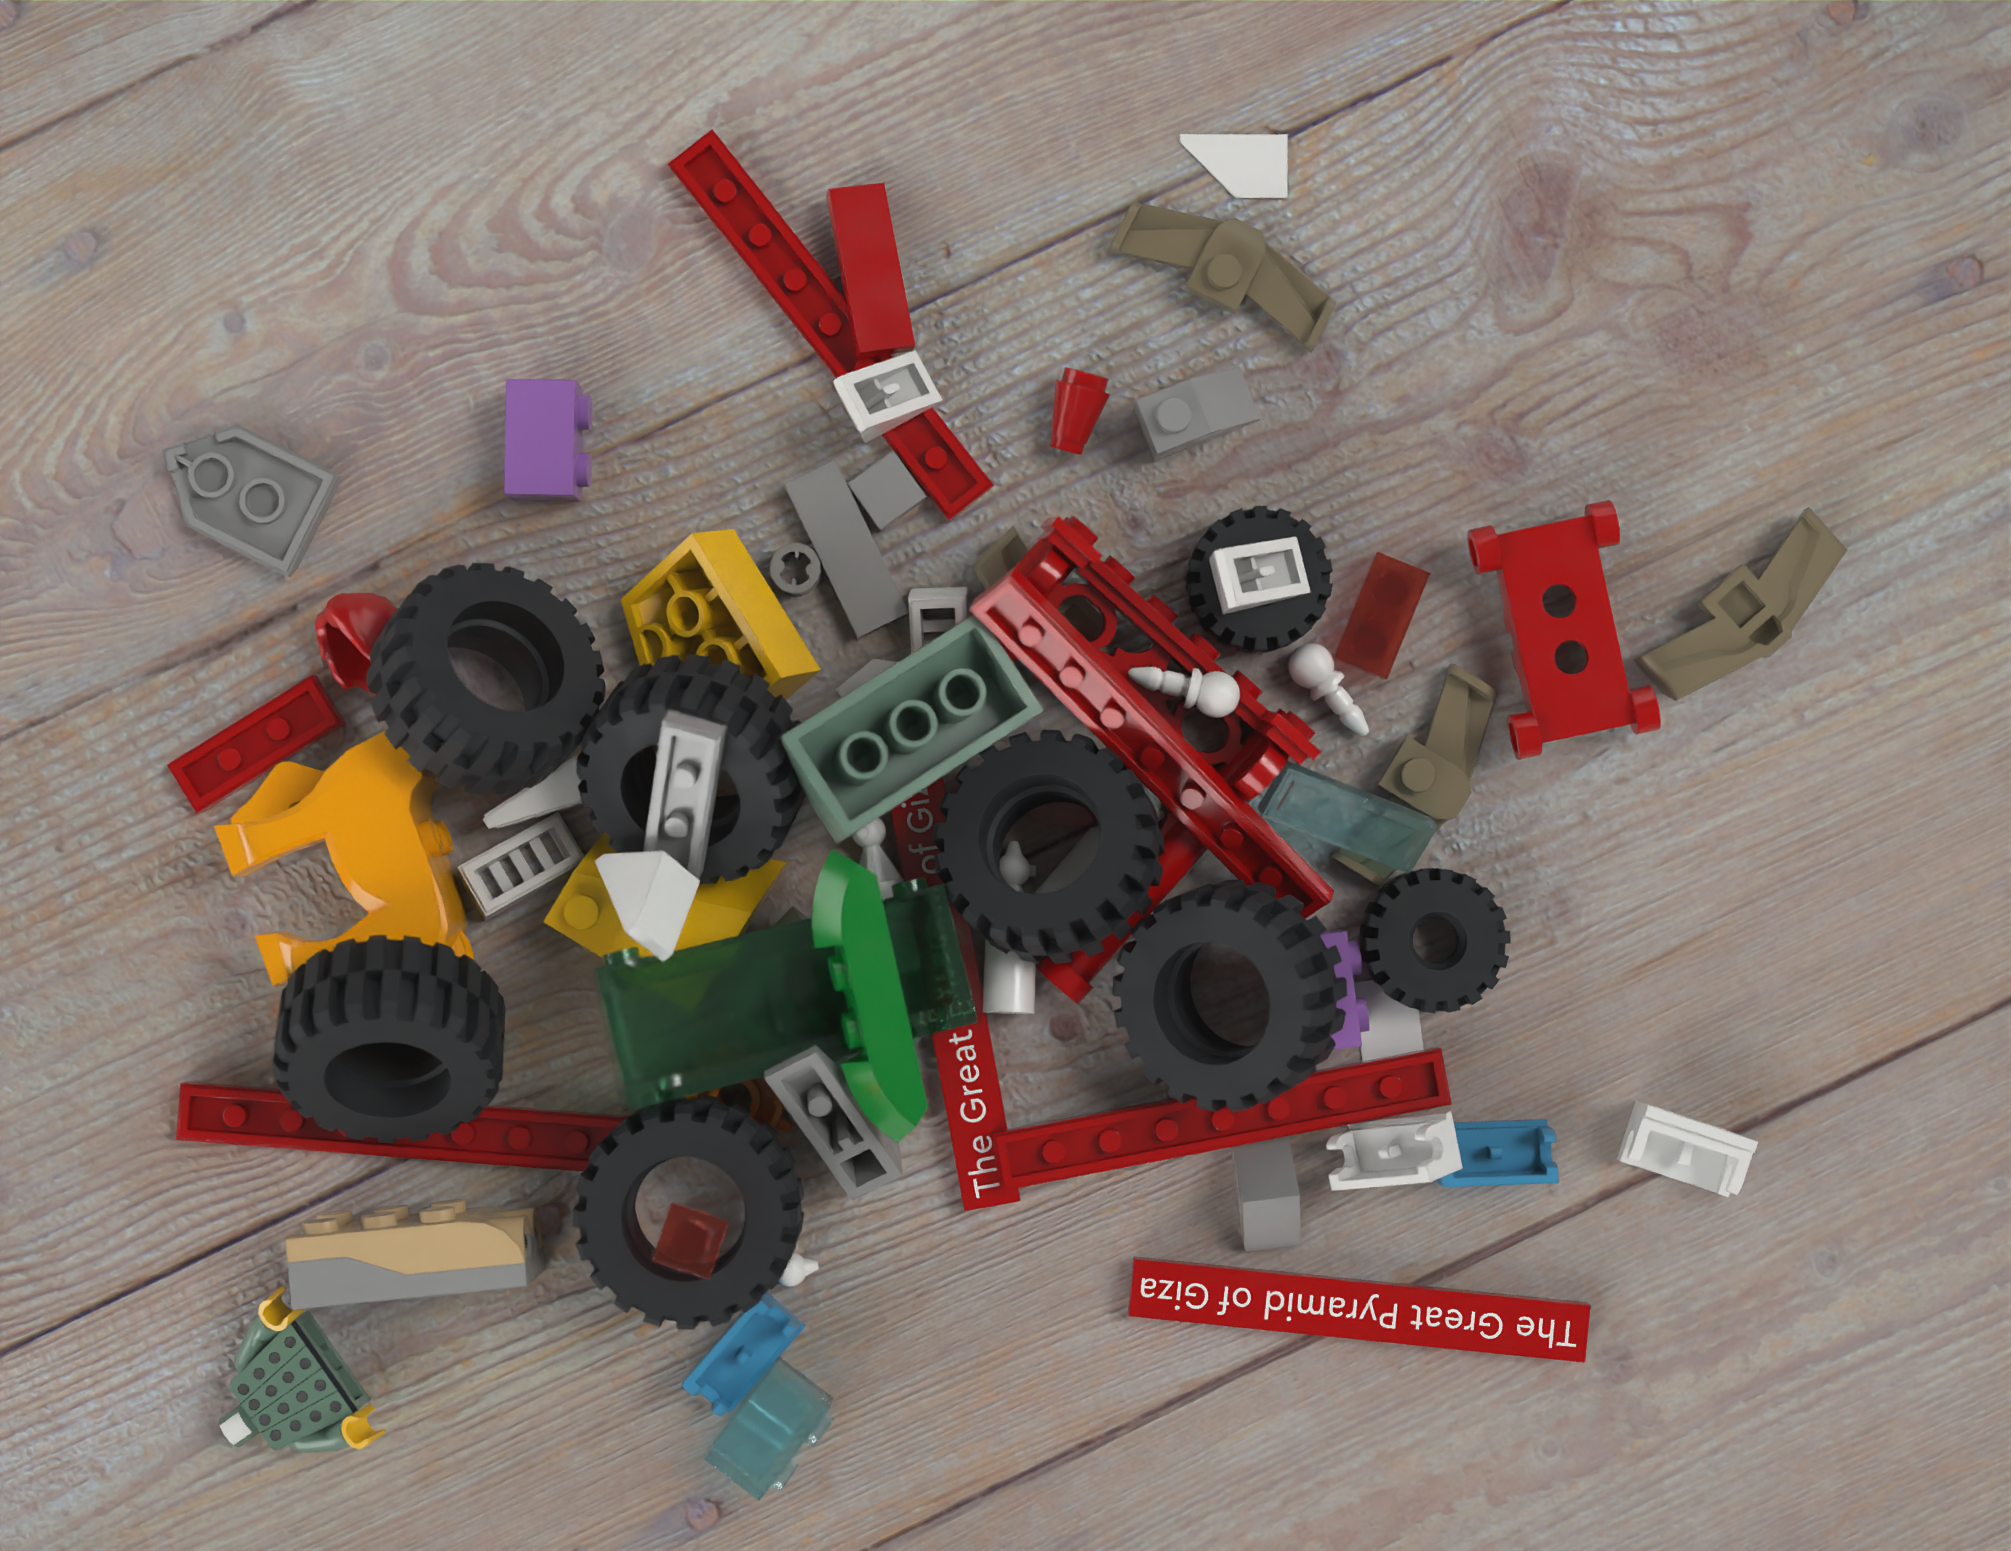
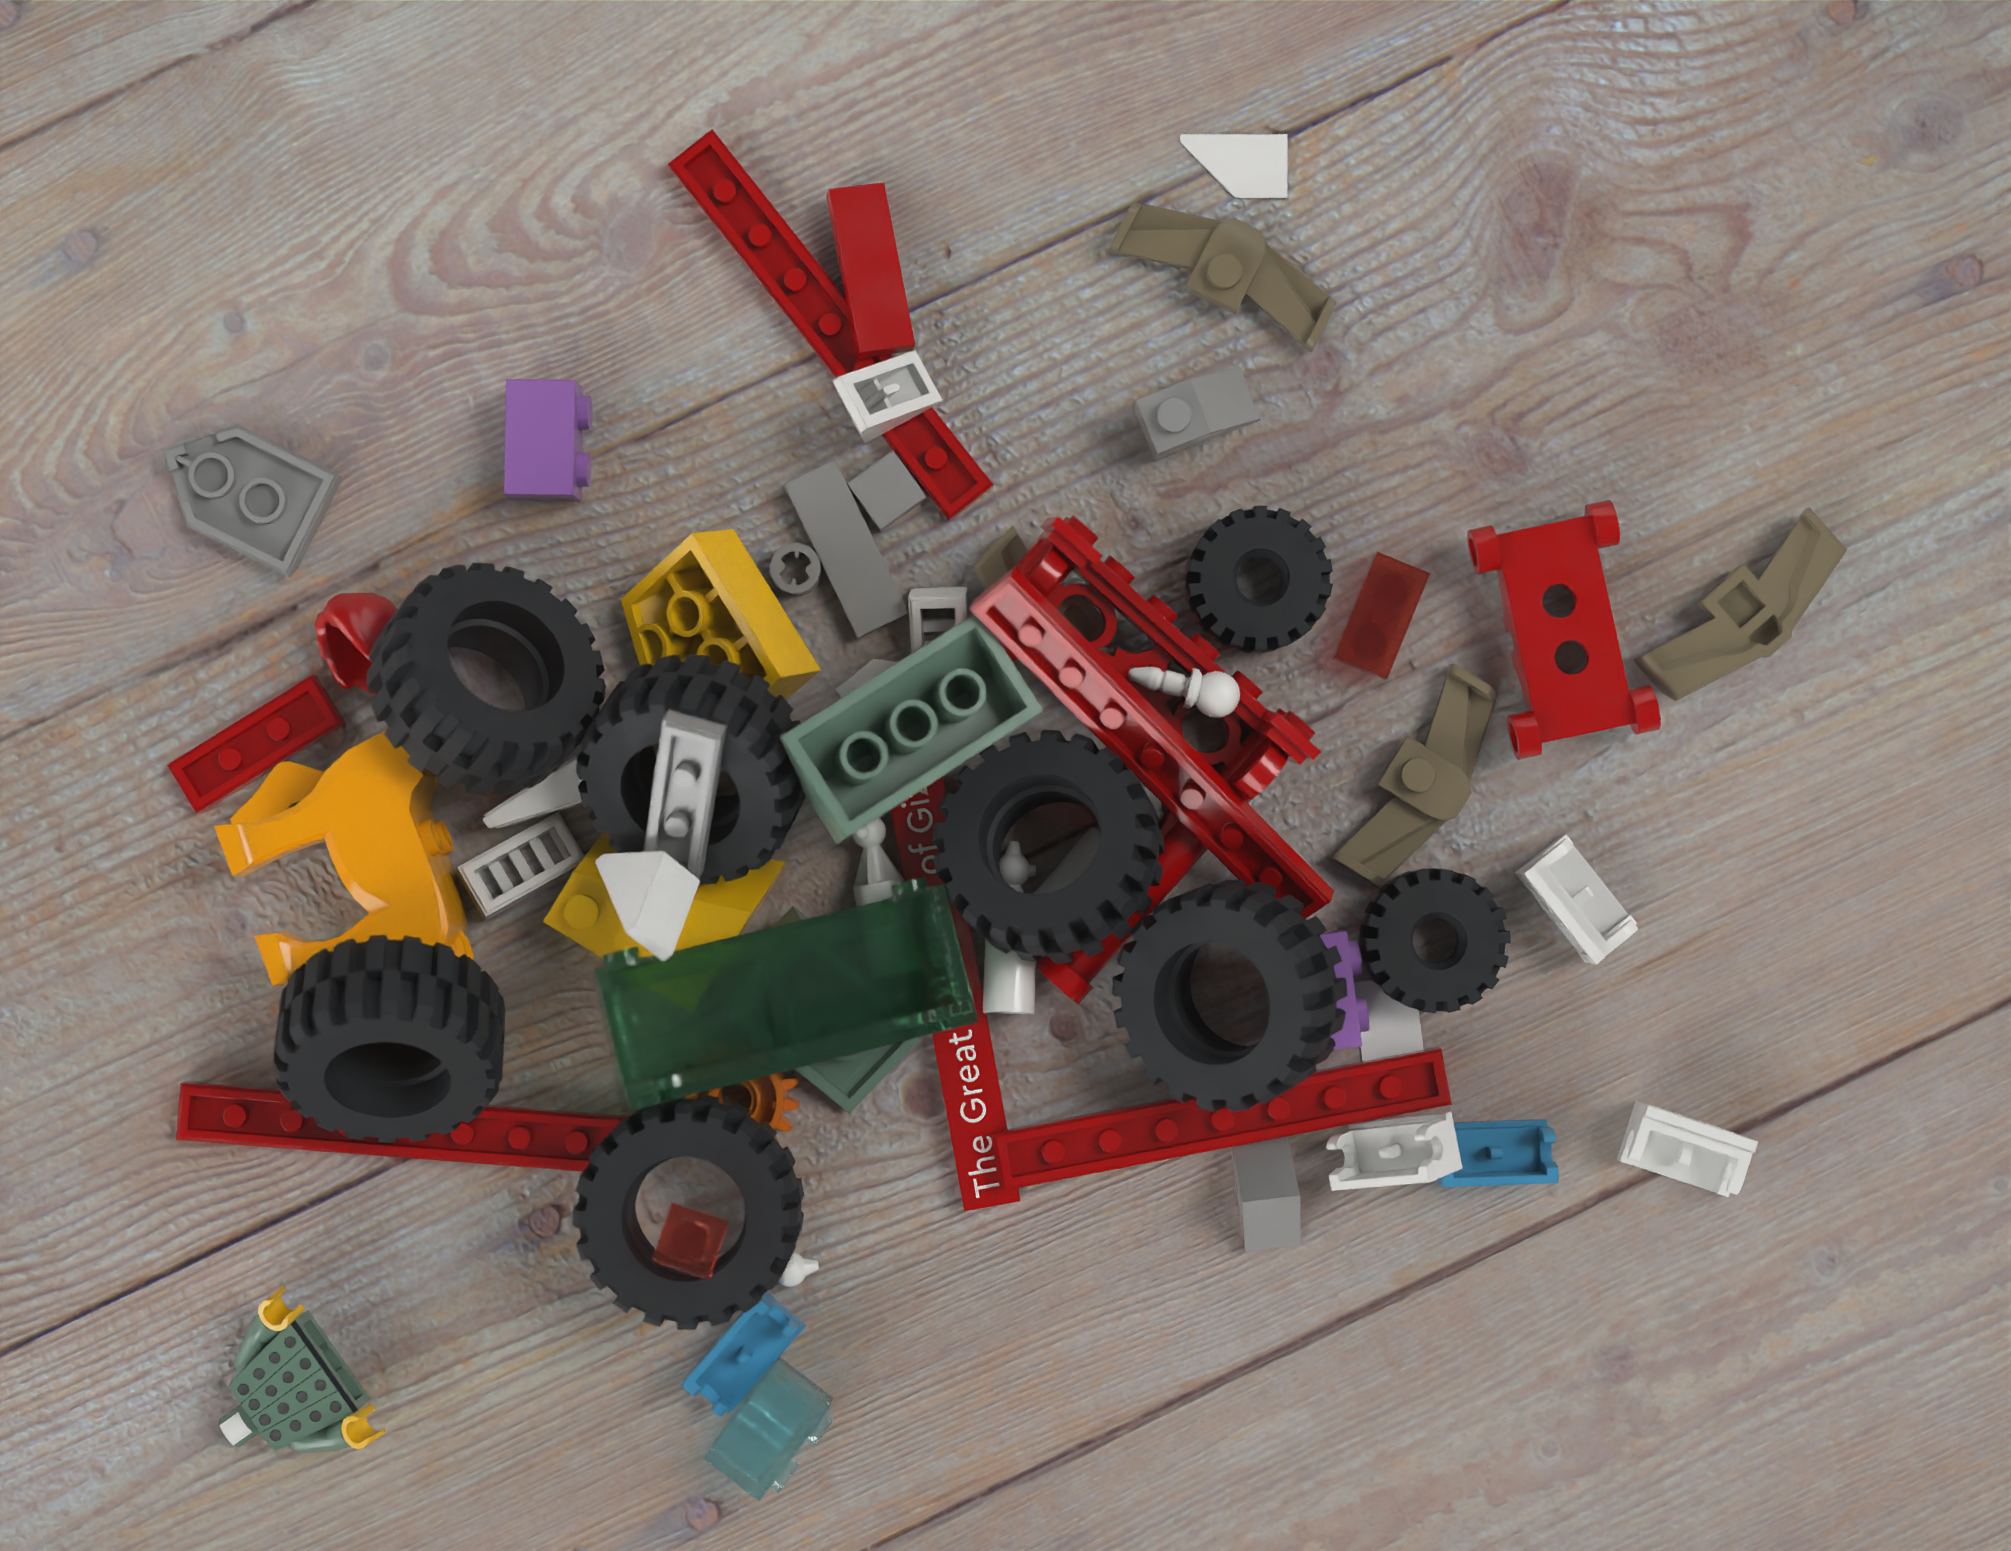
(412, 1254): tan piece -> none
(833, 1122): light grey slope -> none
(886, 1070): green brick -> none
(1076, 409): red cone -> none
(1258, 574): white slope -> none
(1313, 669): white bar -> none
(1347, 817): clear light blue tile -> none
(1359, 1309): red tile -> none
(1577, 900): none -> white hinge

